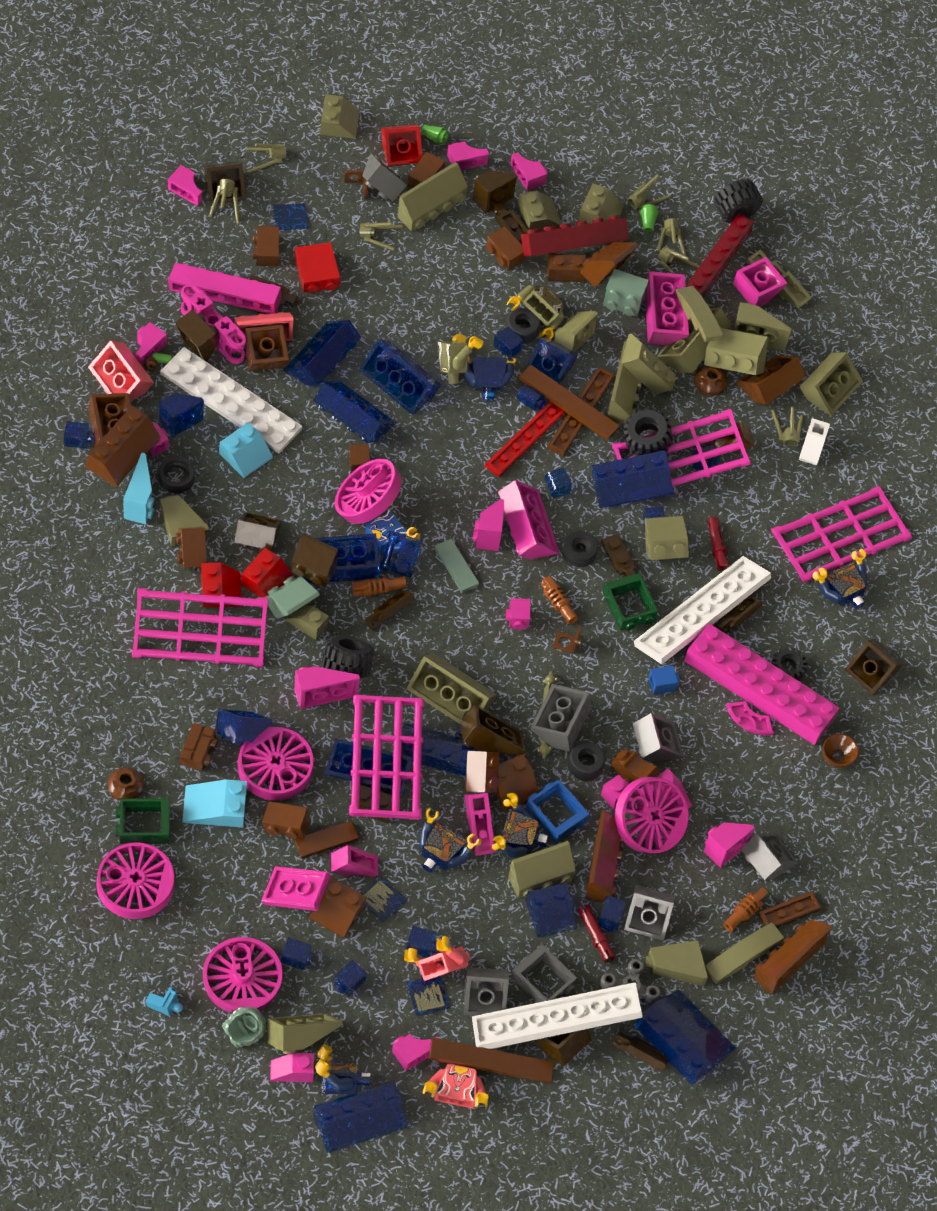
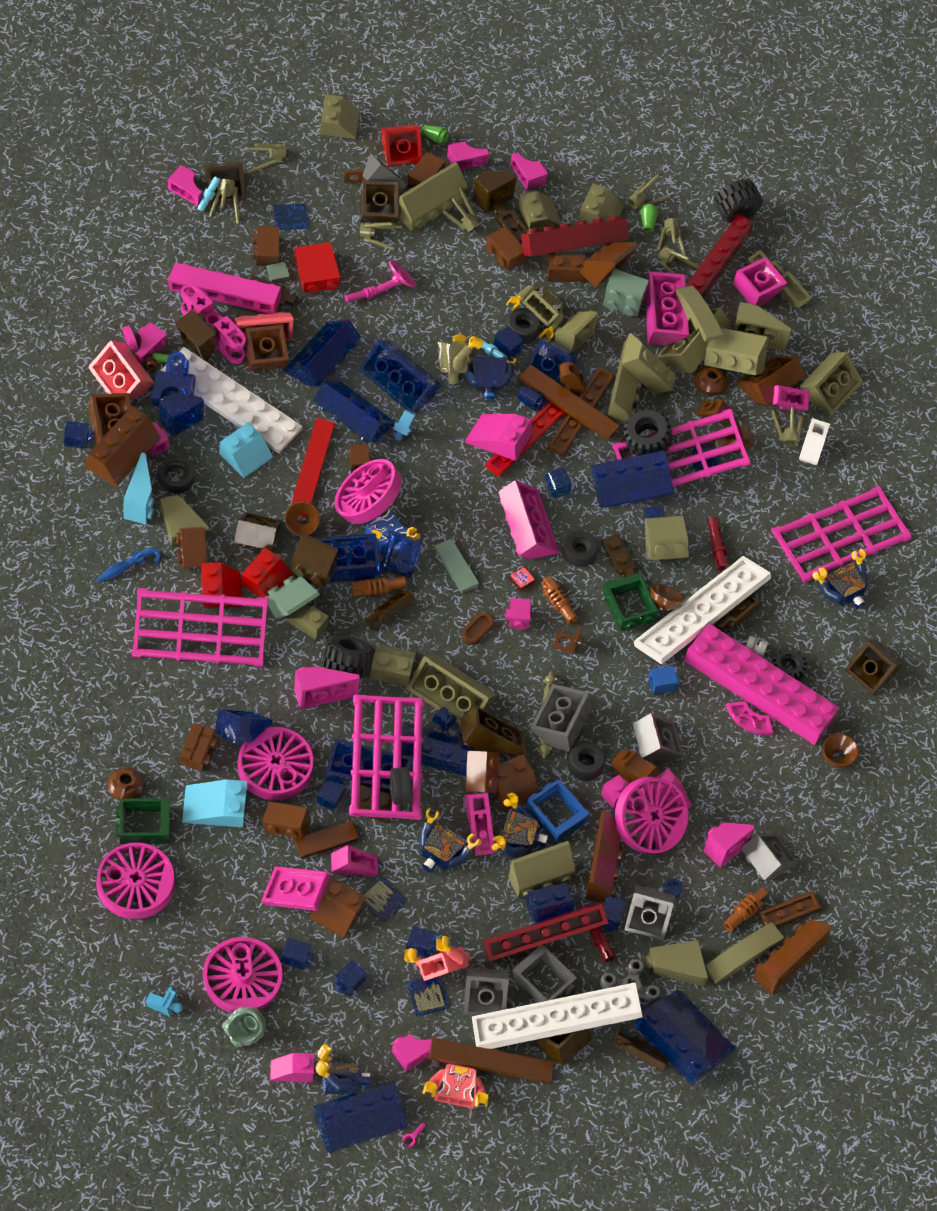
(130, 339): none -> dark pink tile
(138, 557): none -> blue piece
(174, 378): none -> clear blue piece
(209, 193): none -> medium azure bar
(278, 272): none -> sand green tile
(293, 523): none -> reddish brown piece
(300, 1031): olive slope -> none
(313, 462): none -> red tile
(331, 793): none -> clear blue brick
(379, 202): none -> dark brown slope
(392, 665): none -> olive slope
(399, 277): none -> dark pink dish
(400, 785): none -> black tyre
(403, 425): none -> dark azure piece
(414, 1135): none -> dark pink hand
(444, 719): none -> clear blue wheel
(469, 221): none -> olive plant
(477, 628): none -> reddish brown tile
(489, 527): dark pink slope -> none
(492, 350): none -> medium azure bar
(501, 434): none -> dark pink slope
(522, 578): none -> tile
(545, 931): none -> dark red brick
(572, 378): none -> reddish brown leg
(666, 597): none -> reddish brown piece
(673, 886): none -> clear blue tile
(713, 407): none -> reddish brown bracket
(757, 646): none -> light grey wheel
(791, 397): none -> dark pink arch

